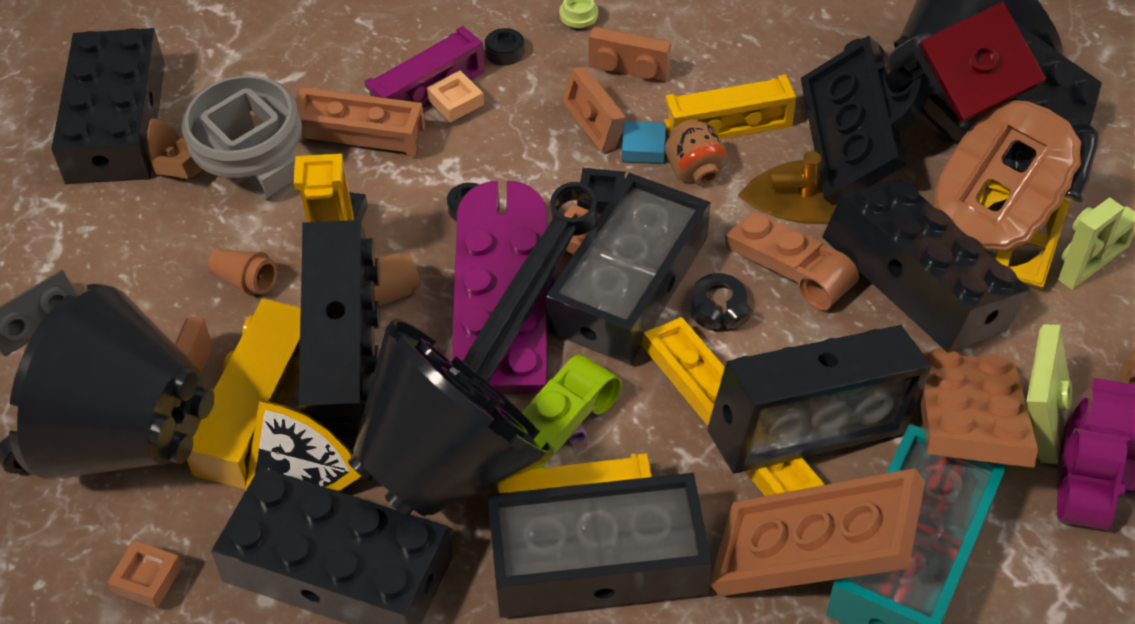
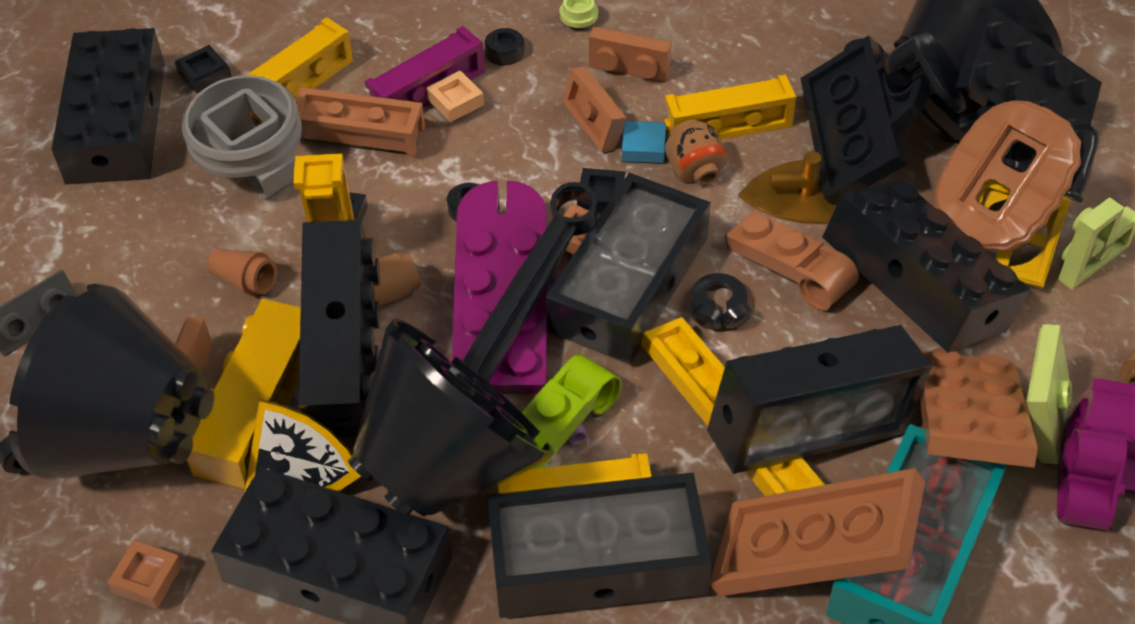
(169, 152): medium nougat plate -> none
(202, 68): none -> black tile
(309, 59): none -> yellow container
(982, 62): dark red plate -> none

